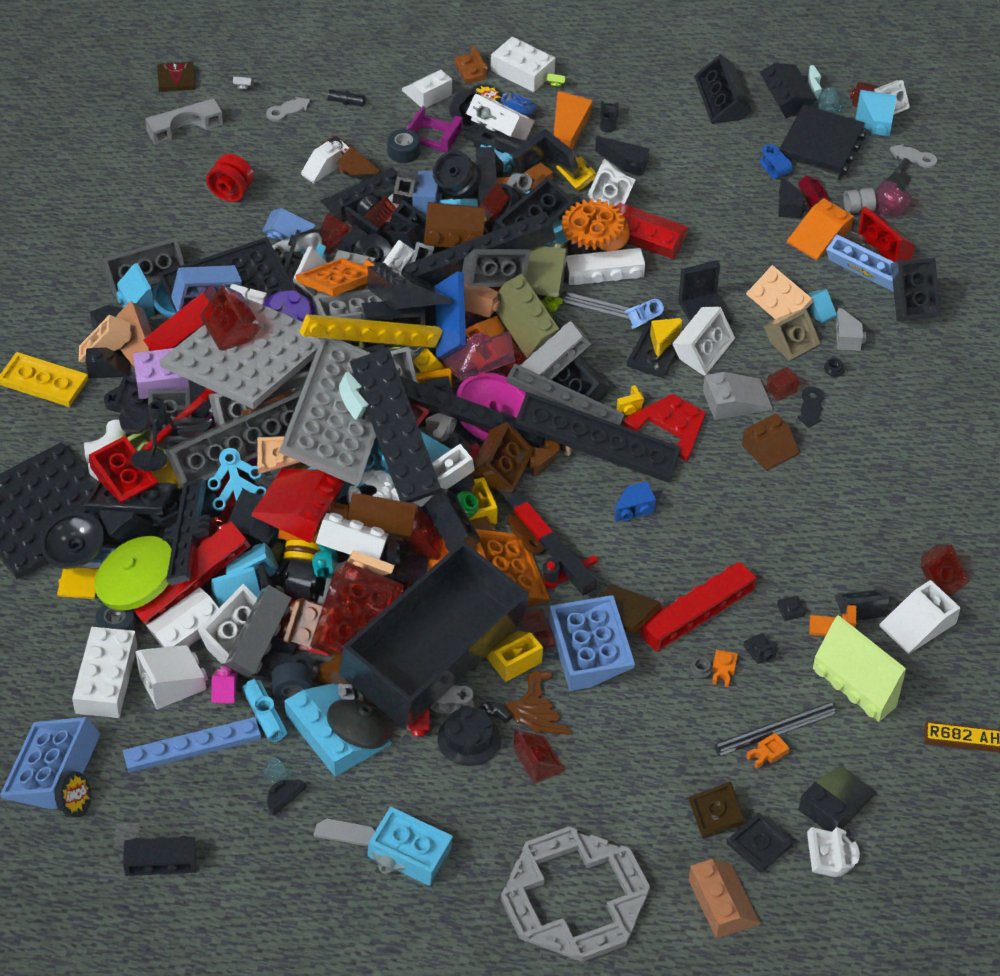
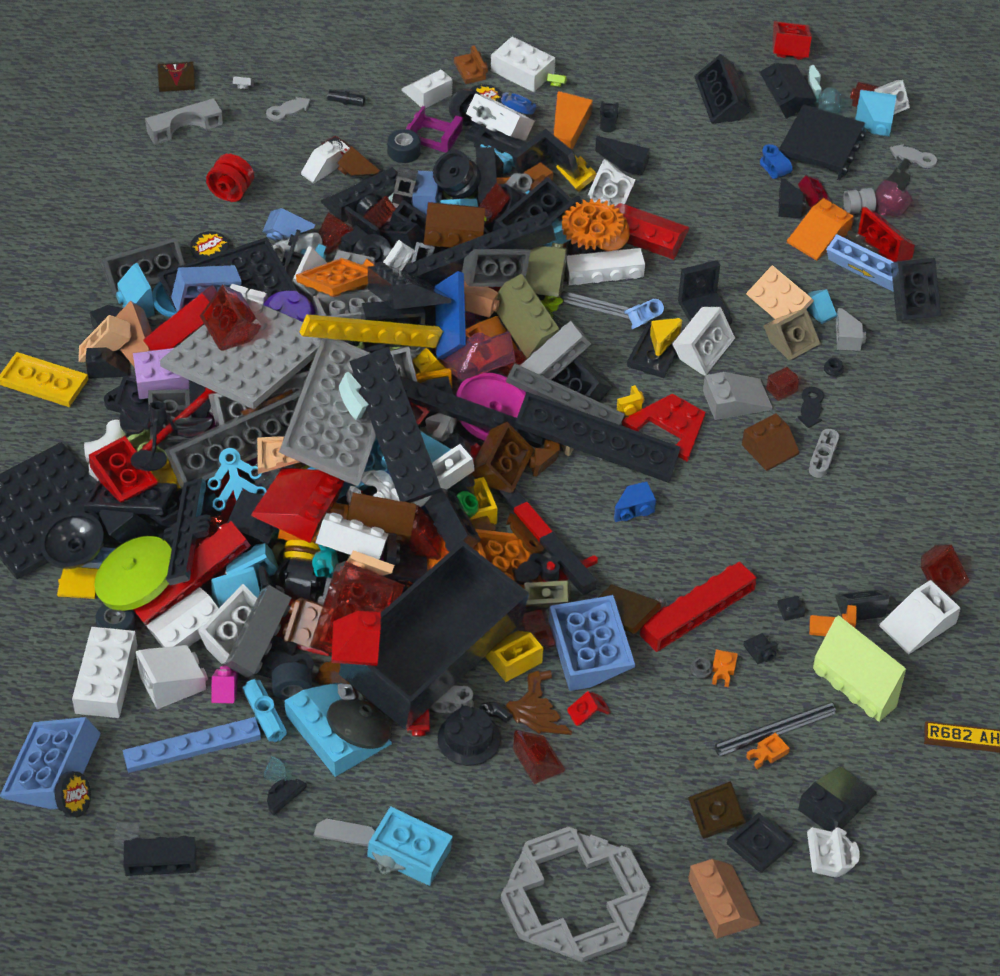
(208, 244): none -> tile
(356, 638): none -> red slope
(529, 570): none -> black brick
(548, 593): none -> olive slope
(586, 707): none -> red bracket
(791, 40): none -> red slope
(823, 446): none -> light grey beam

